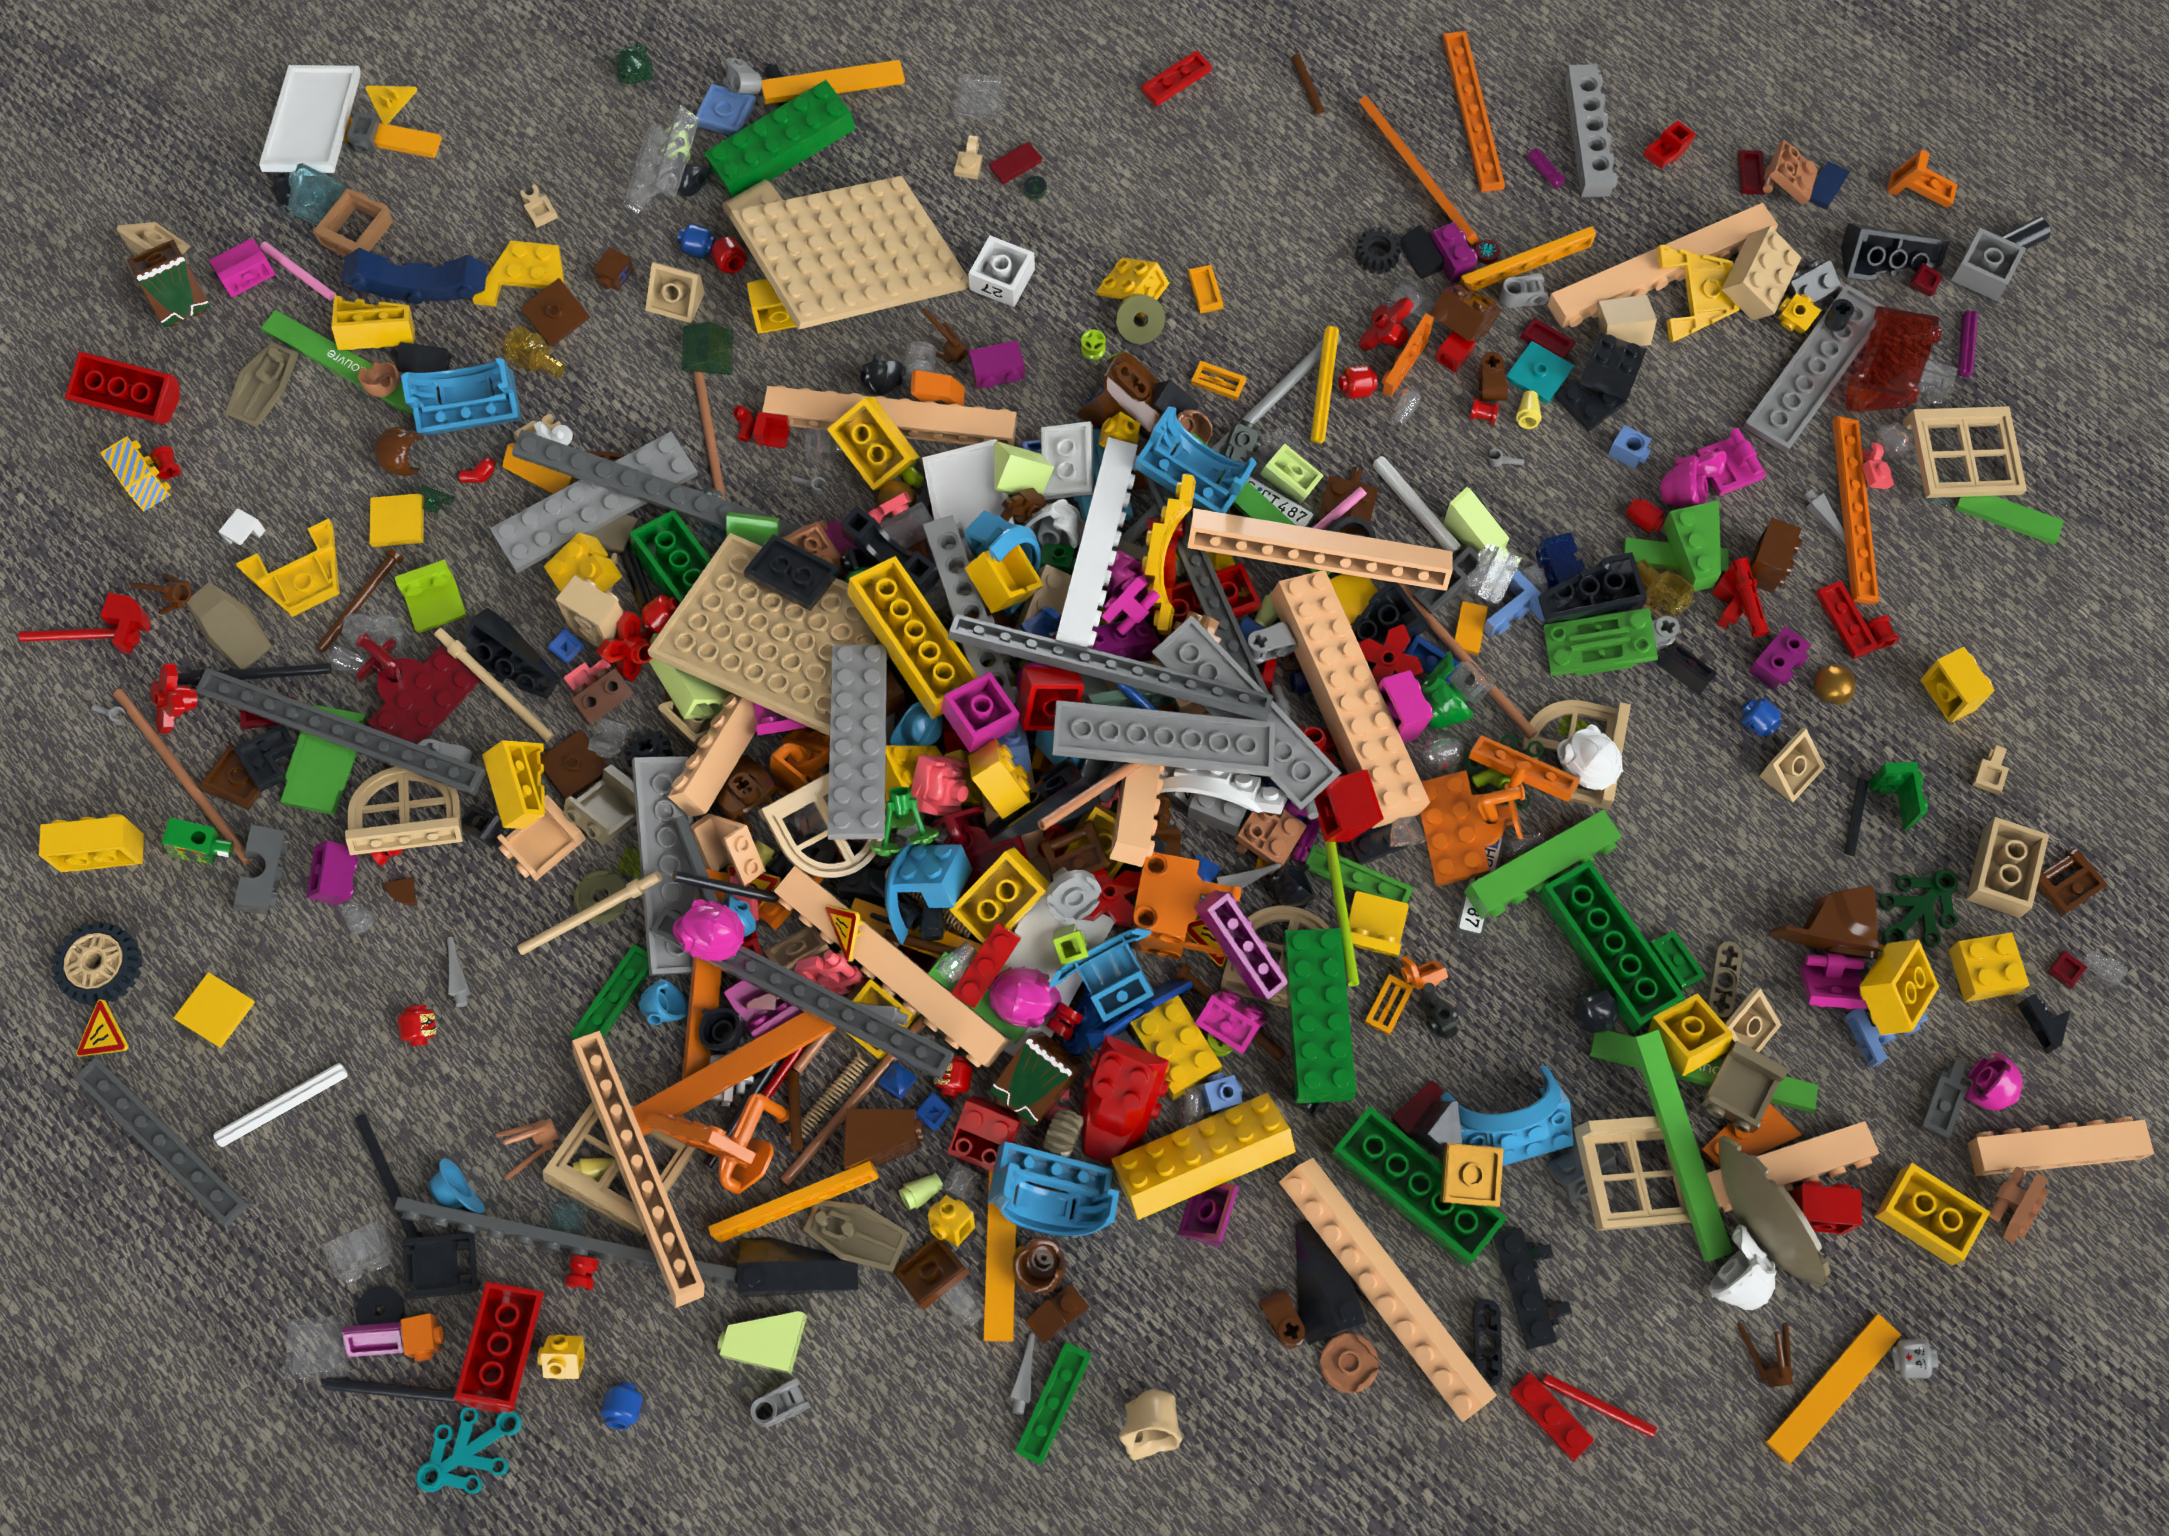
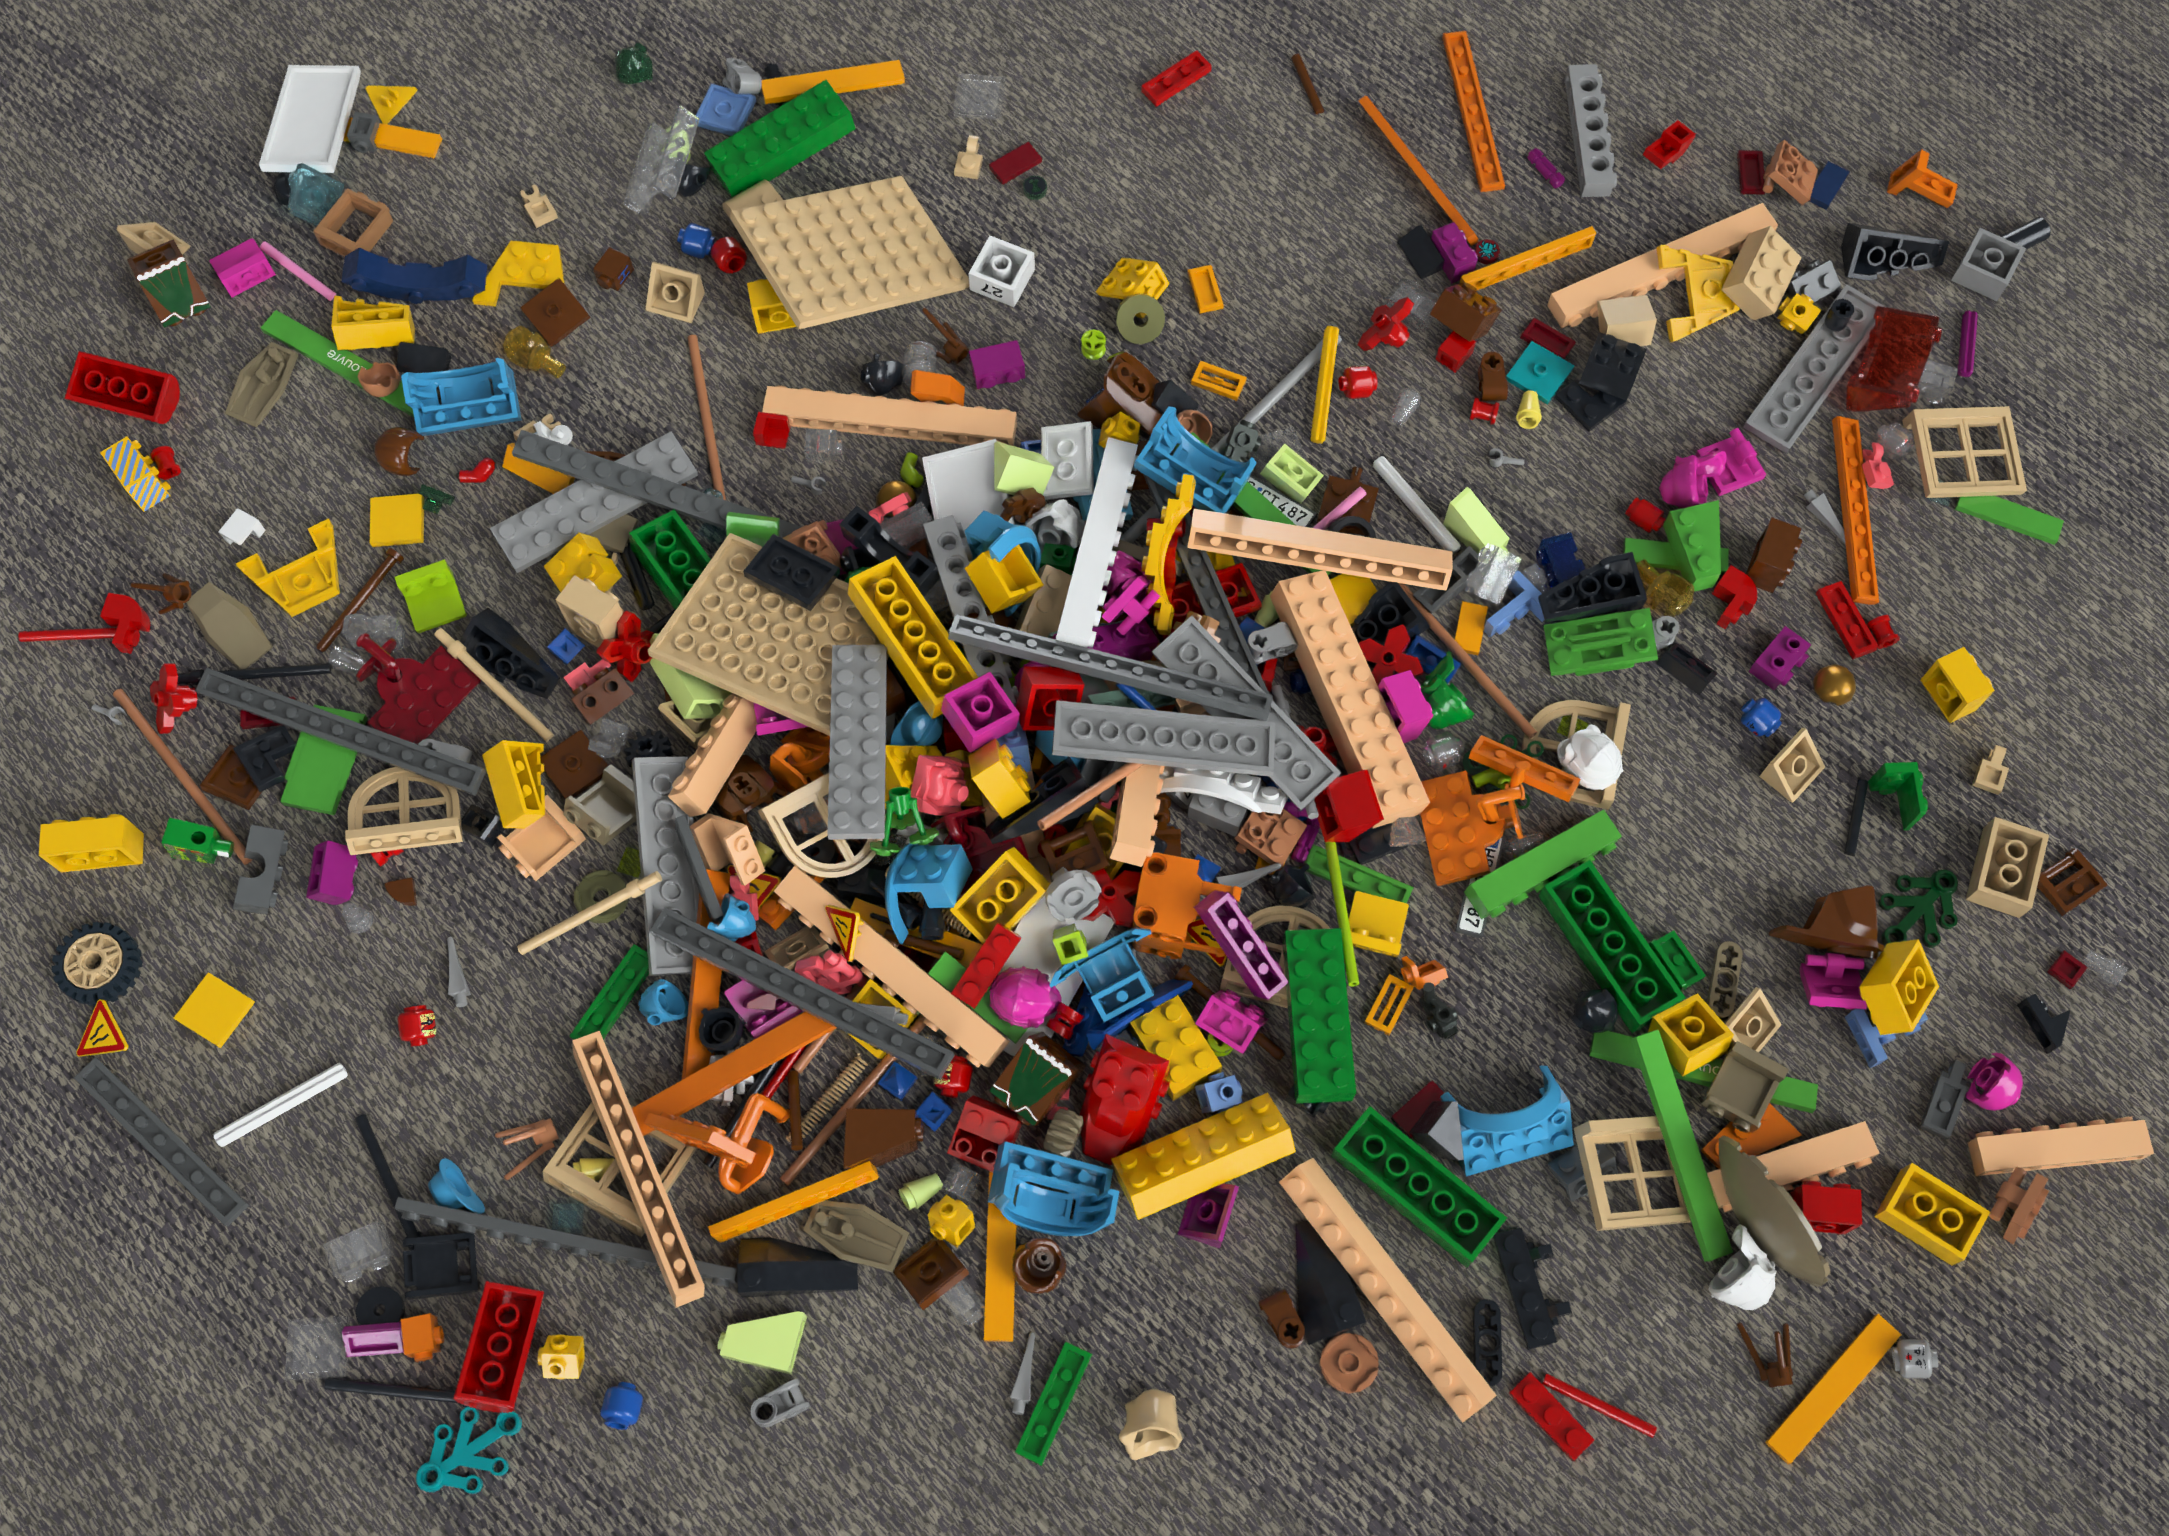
(581, 1272): red wheel -> none
(658, 612): red head -> none
(707, 348): clear green slope -> none
(709, 931): dark pink head -> none
(723, 886): black bar -> none
(746, 421): red arm -> none
(873, 443): yellow brick -> none
(955, 963): clear cone -> none
(1043, 623): blue tile -> none
(1057, 1313): reddish brown slope -> none
(1191, 1108): clear cone -> none
(1382, 239): black tyre -> none
(1407, 358): orange wing -> none
(1471, 1174): tile -> none
(1479, 688): clear brick -> none
(1526, 289): light grey piece -> none
(1630, 438): medium blue brick -> none
(1747, 587): red pin -> none
(1925, 280): dark red tile -> none
(1988, 967): yellow brick -> none

